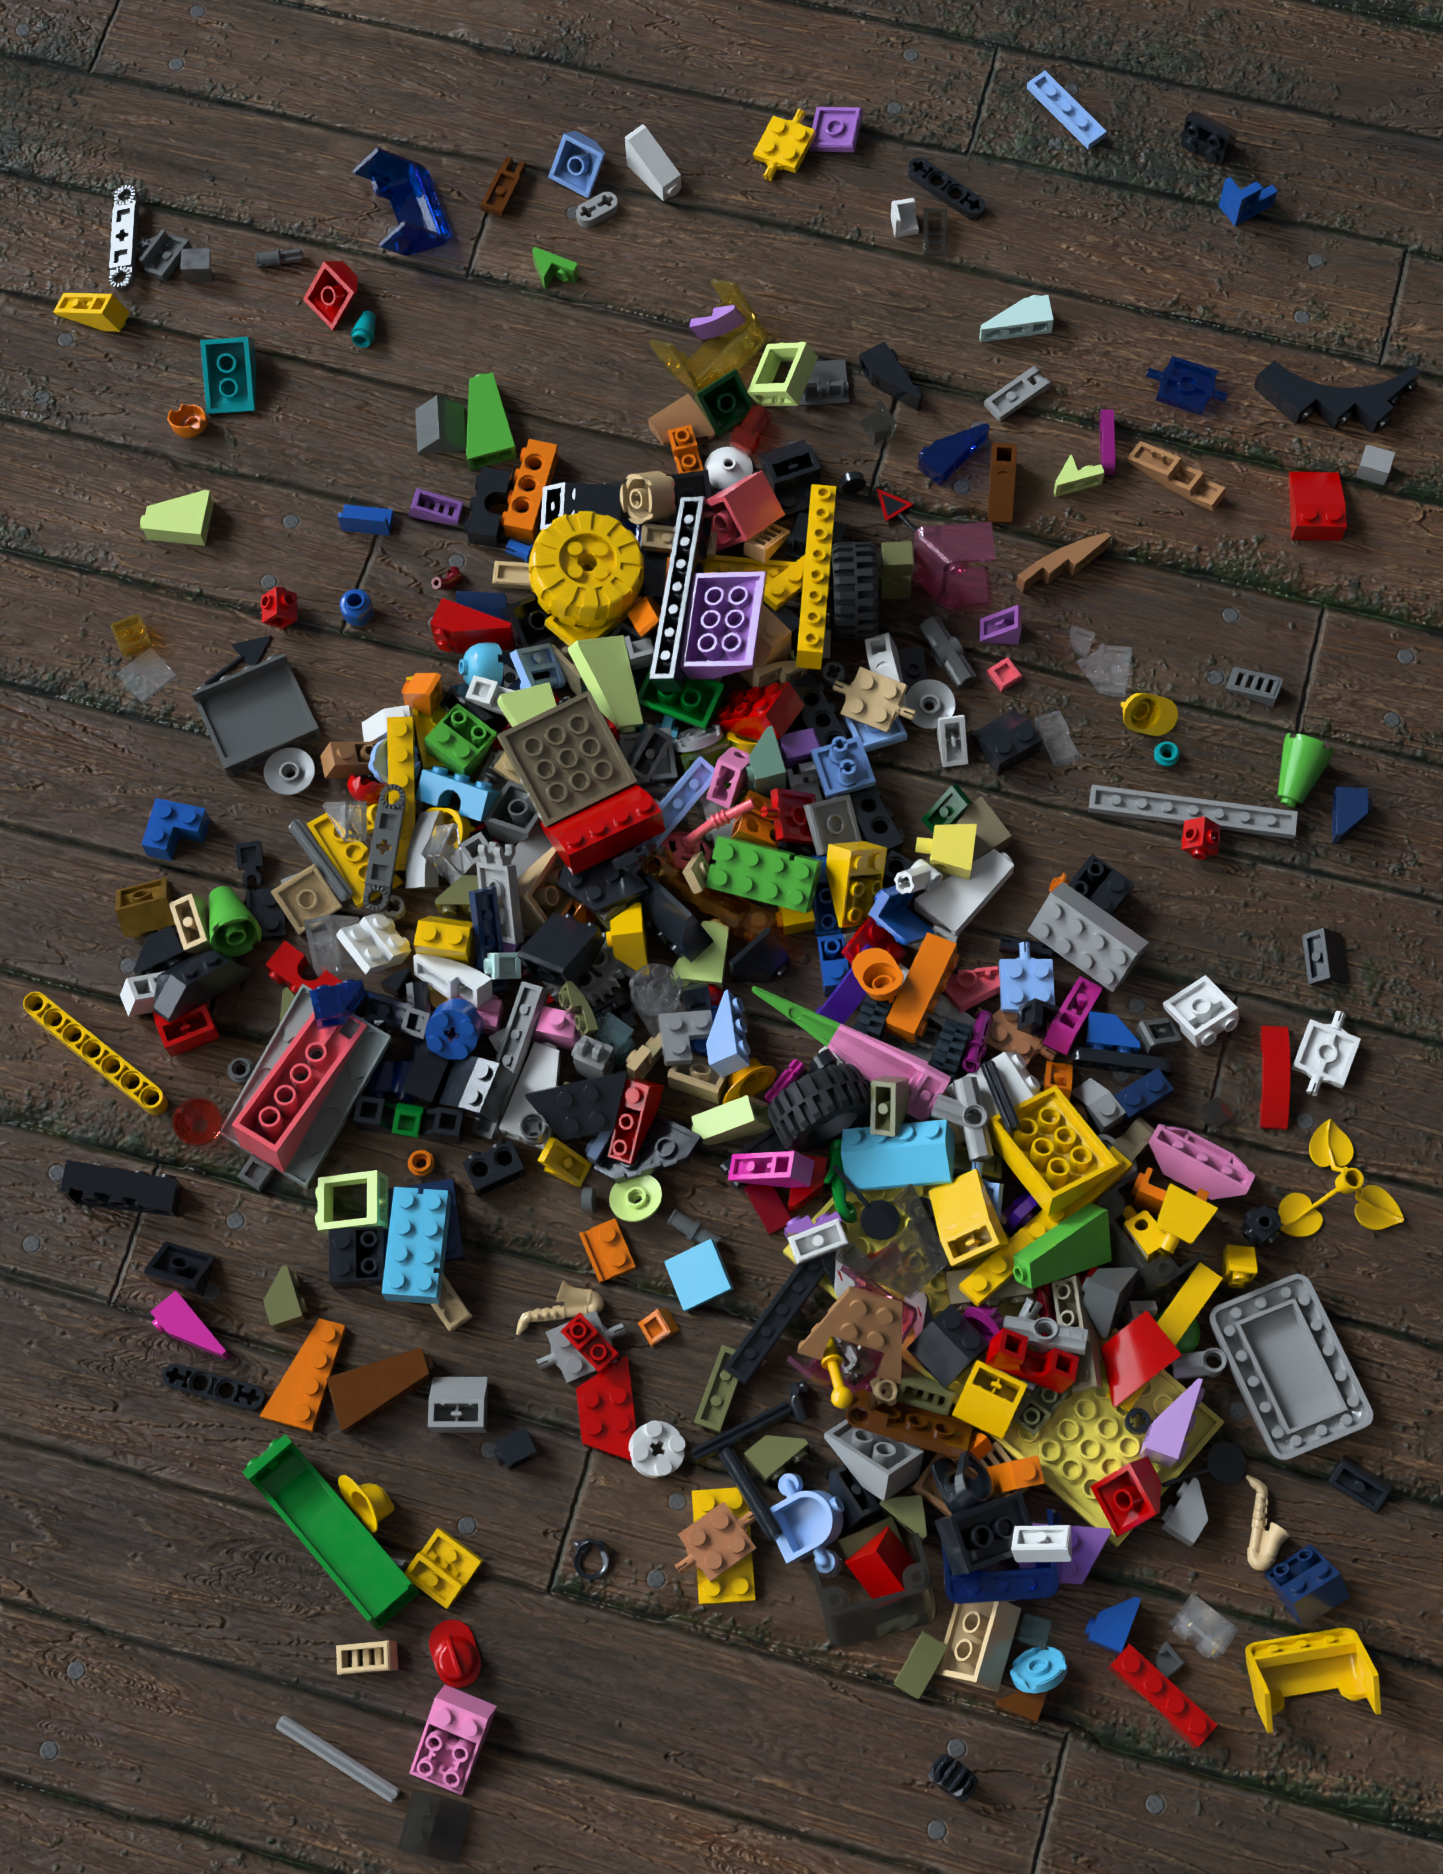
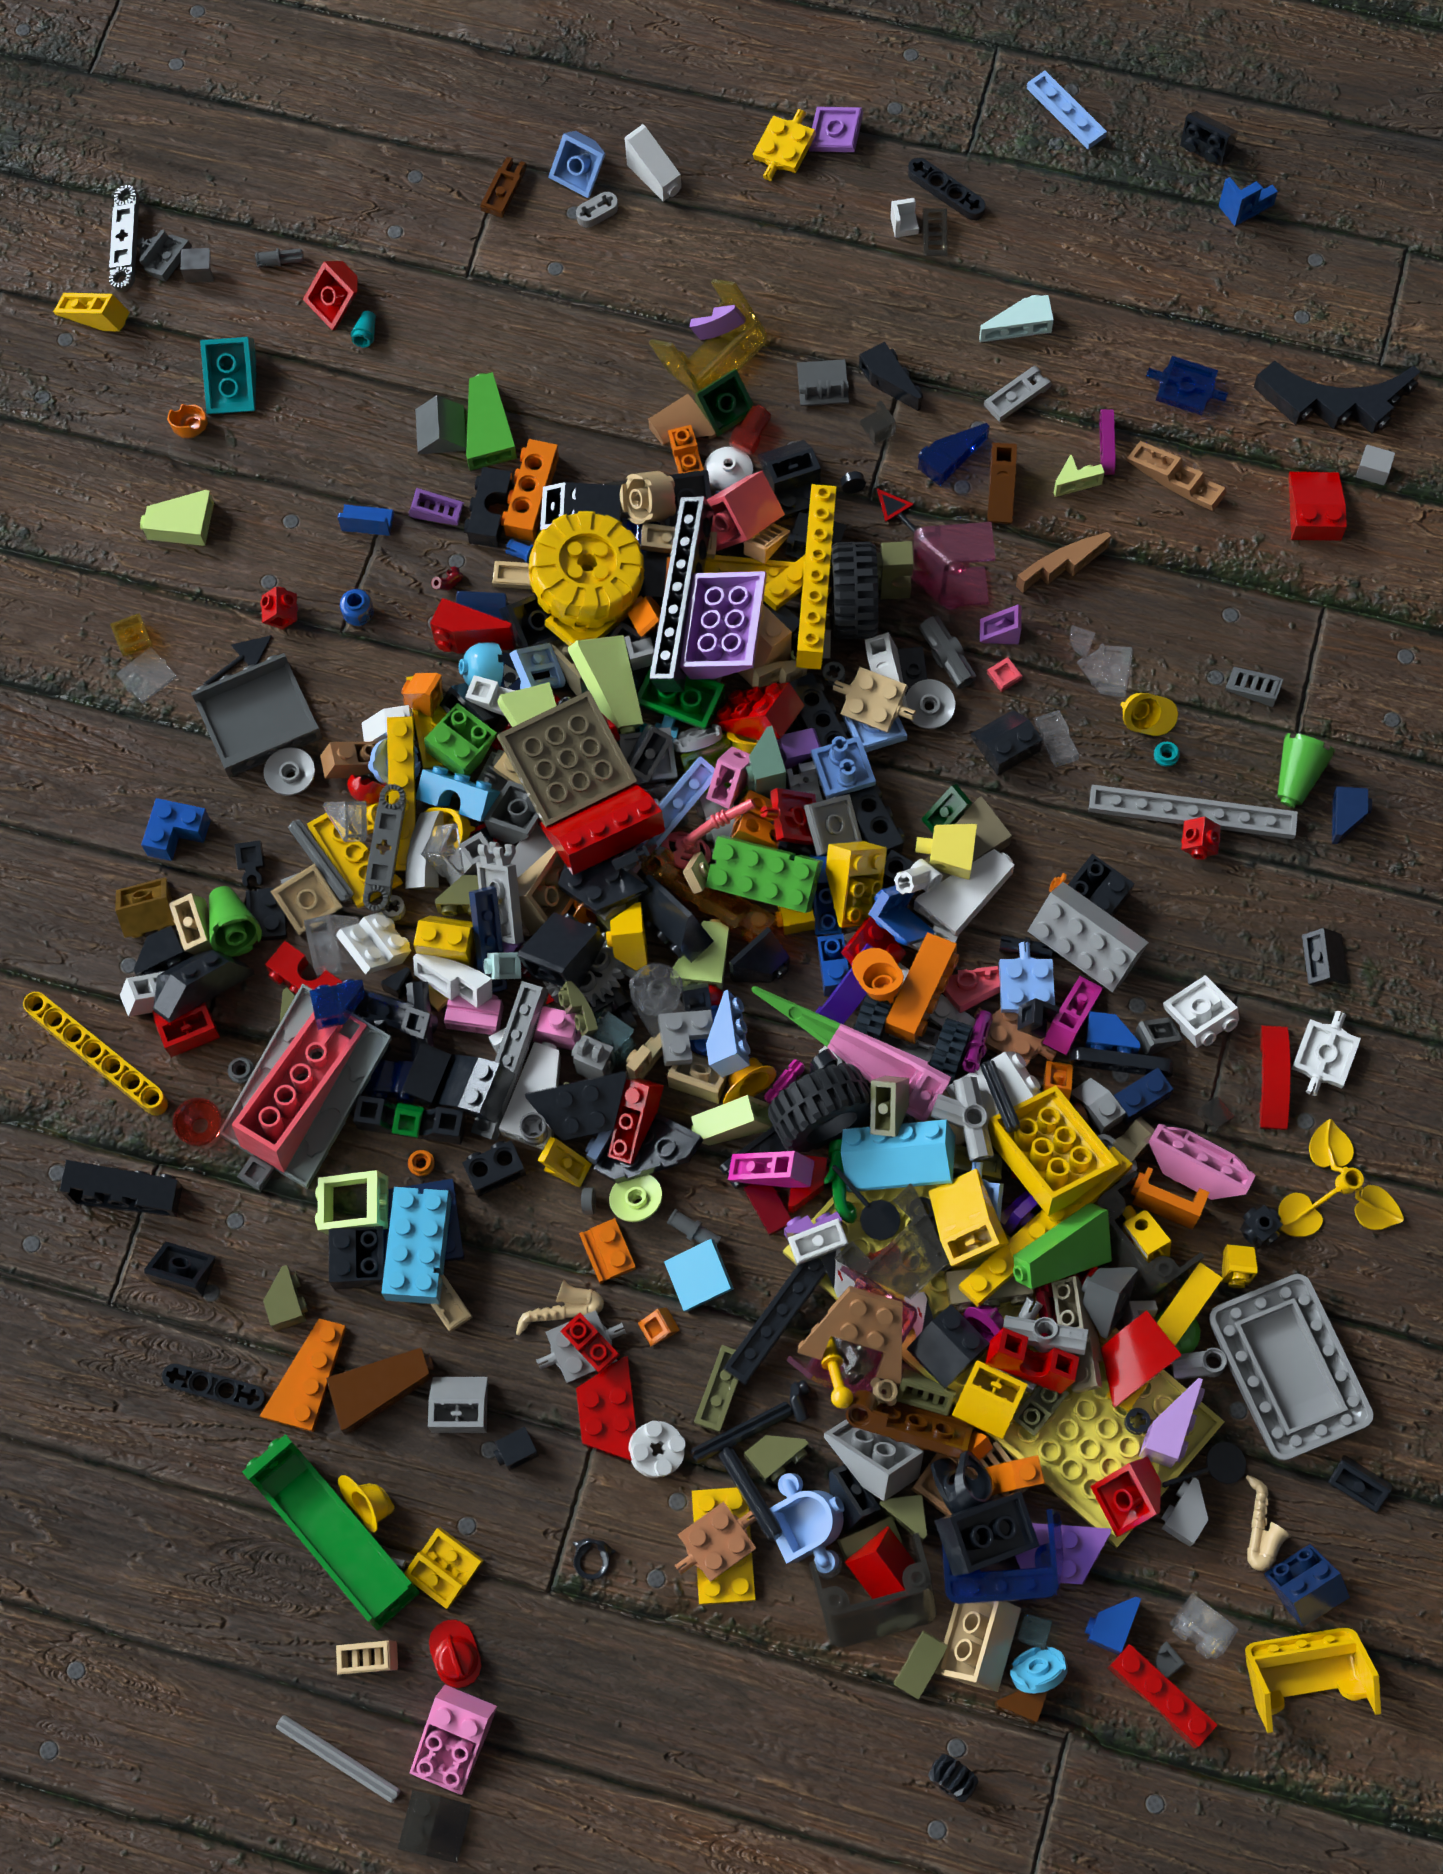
(183, 1324): dark pink slope -> none
(413, 200): clear blue windscreen -> none
(449, 1042): blue brick -> none
(553, 265): bright green slope -> none
(788, 393): yellowish green window -> none
(952, 740): white slope -> none
(1042, 1543): white slope -> none
(1182, 1217): yellow torso -> none

